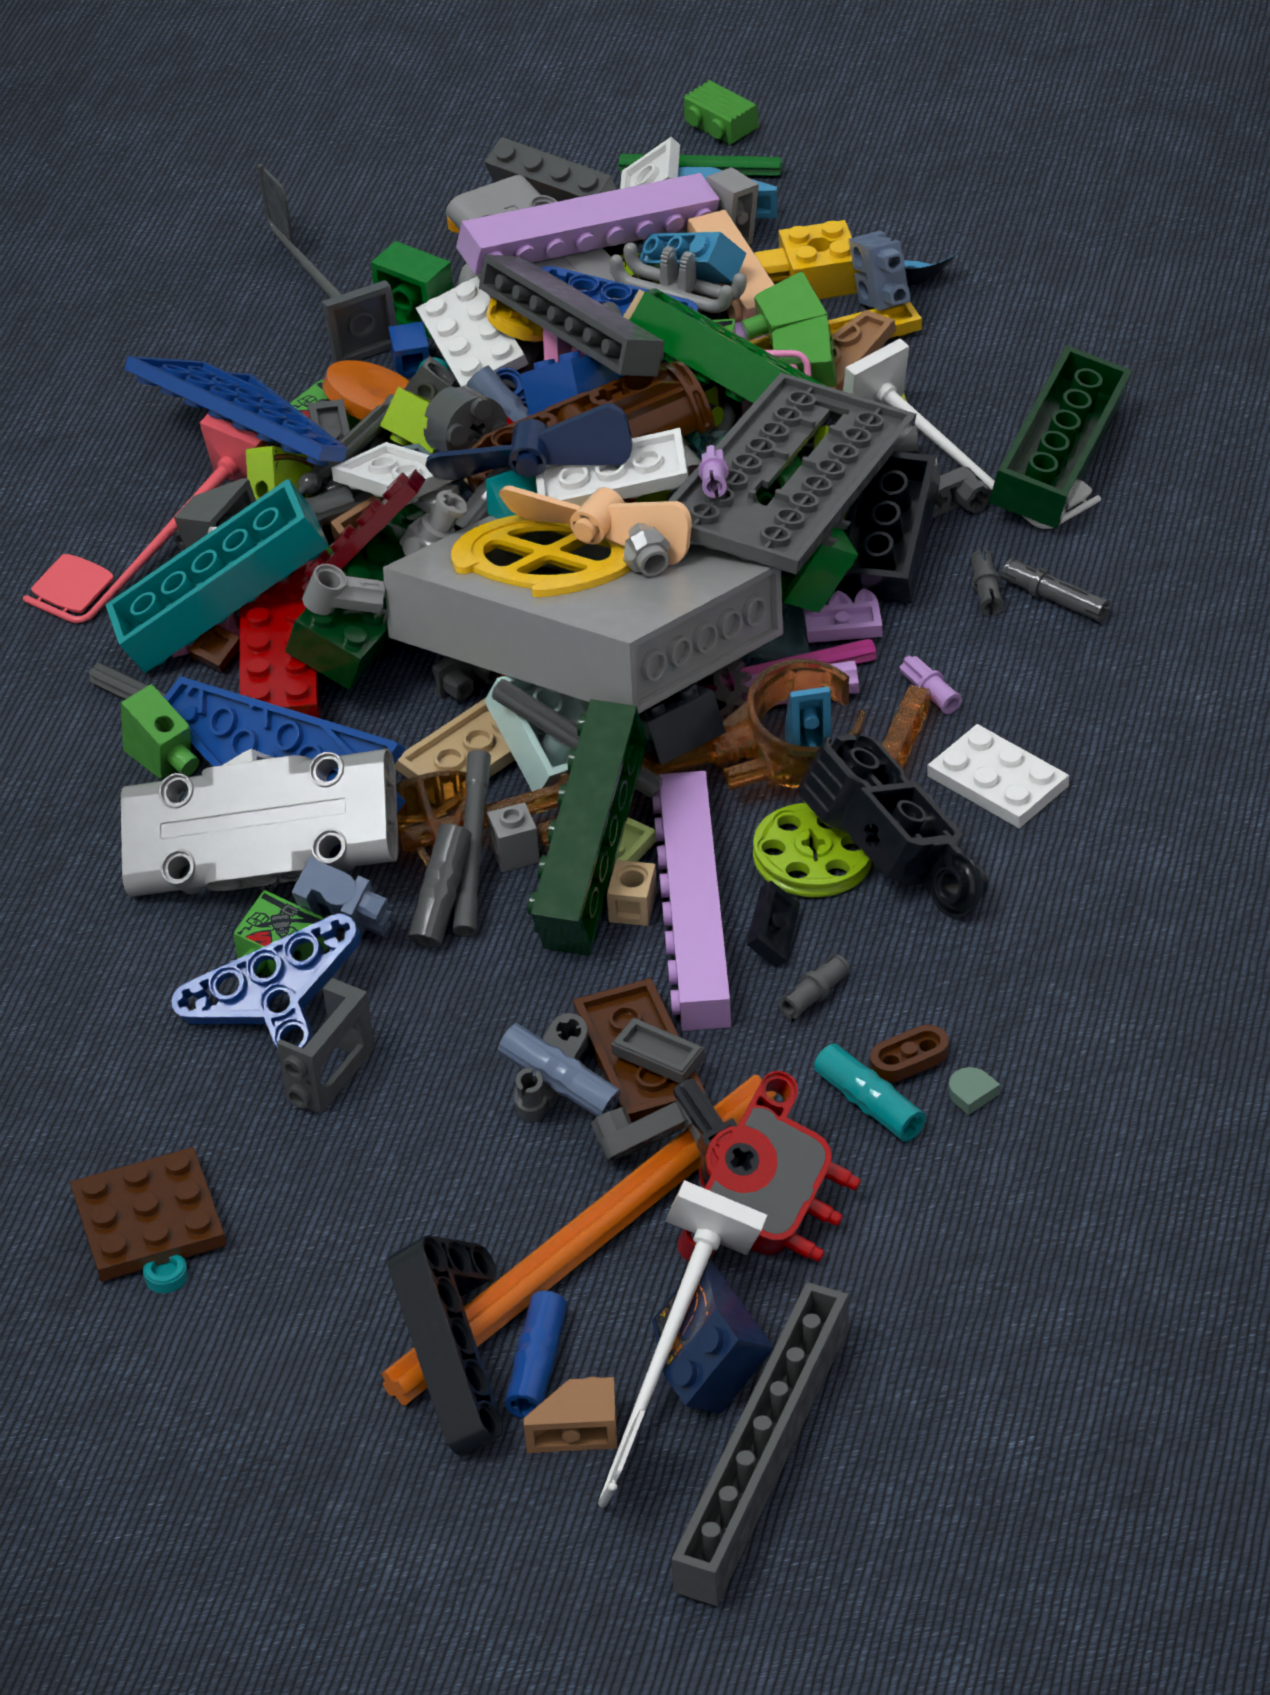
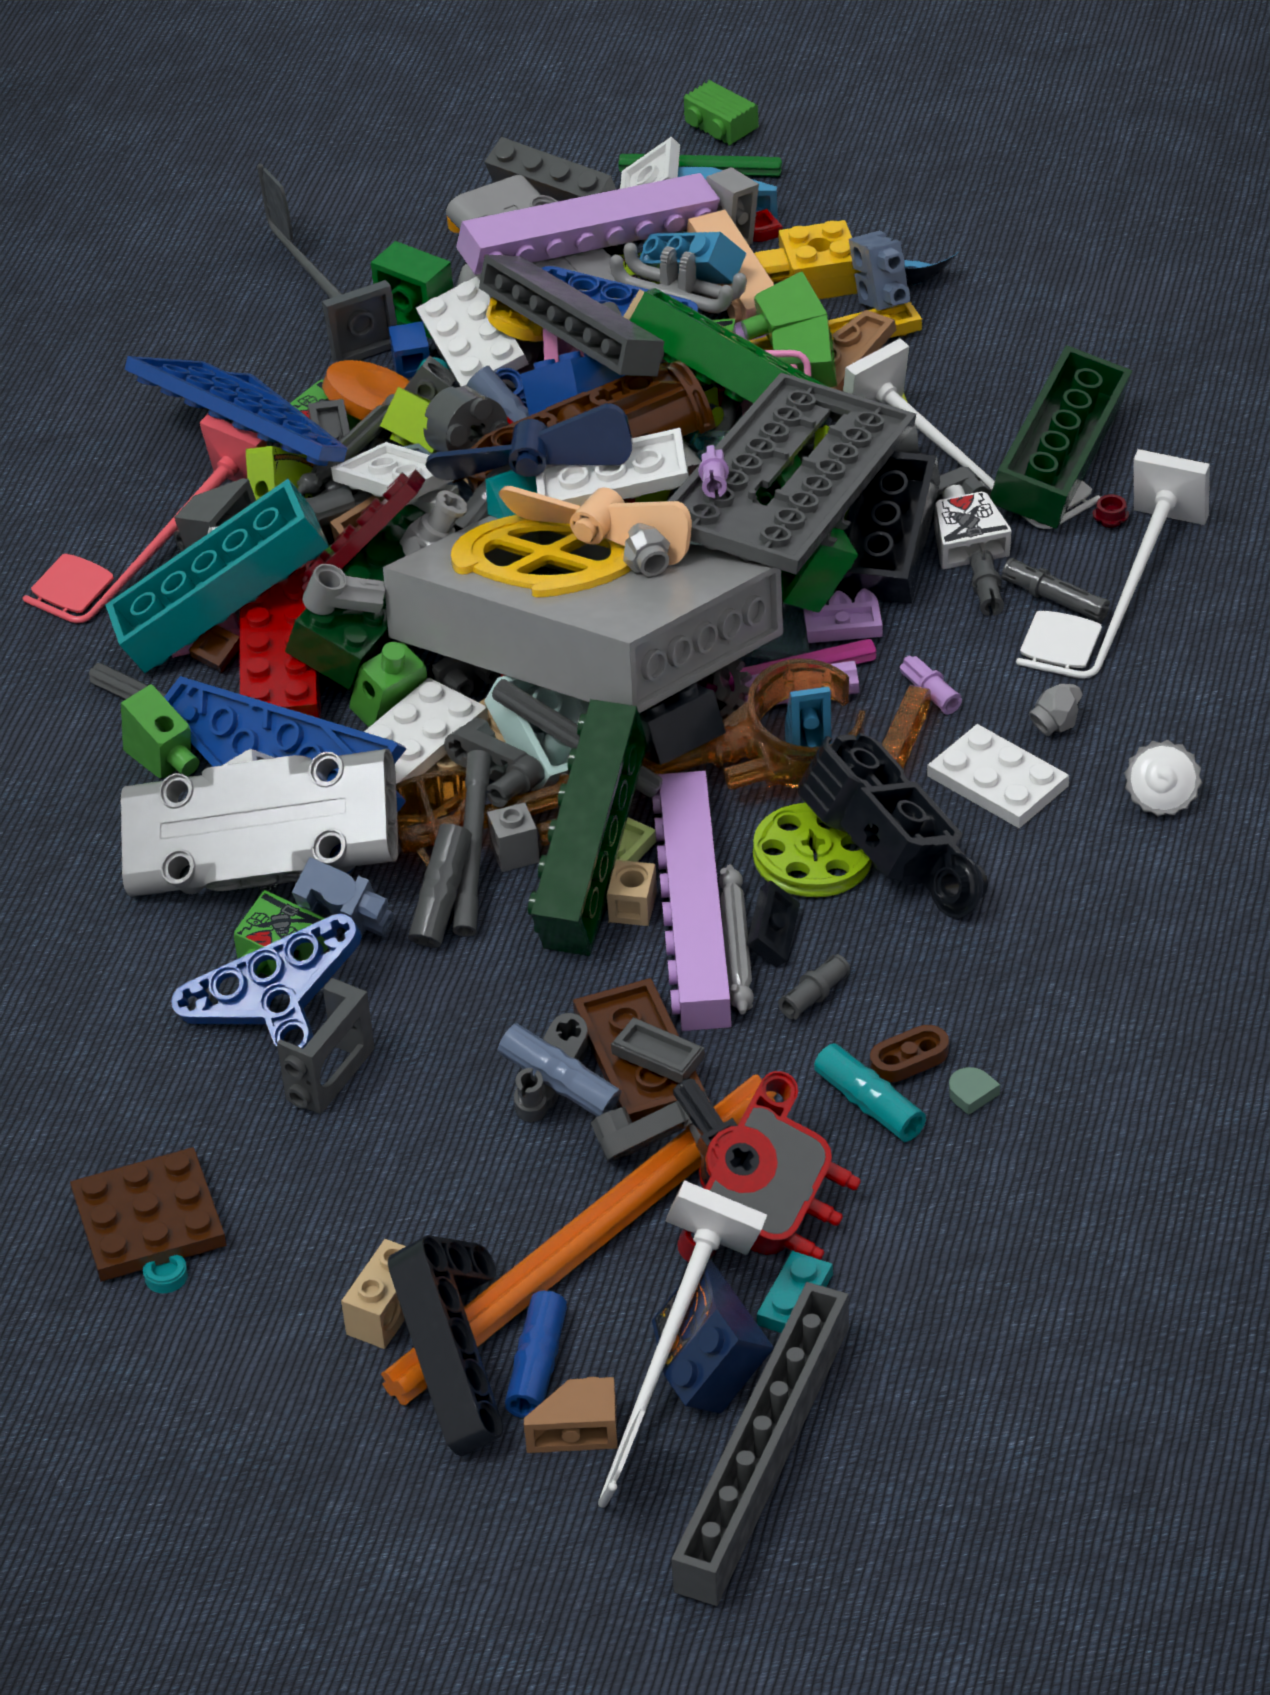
(371, 1304): none -> tan brick
(386, 681): none -> bright green torso
(423, 723): none -> white plate
(509, 767): none -> dark grey beam
(736, 939): none -> light grey wheel
(766, 226): none -> red tile
(788, 1287): none -> teal plate
(967, 525): none -> white torso
(1056, 709): none -> light grey rock
(1111, 510): none -> dark red plate
(1162, 488): none -> white piece
(1163, 778): none -> white piece

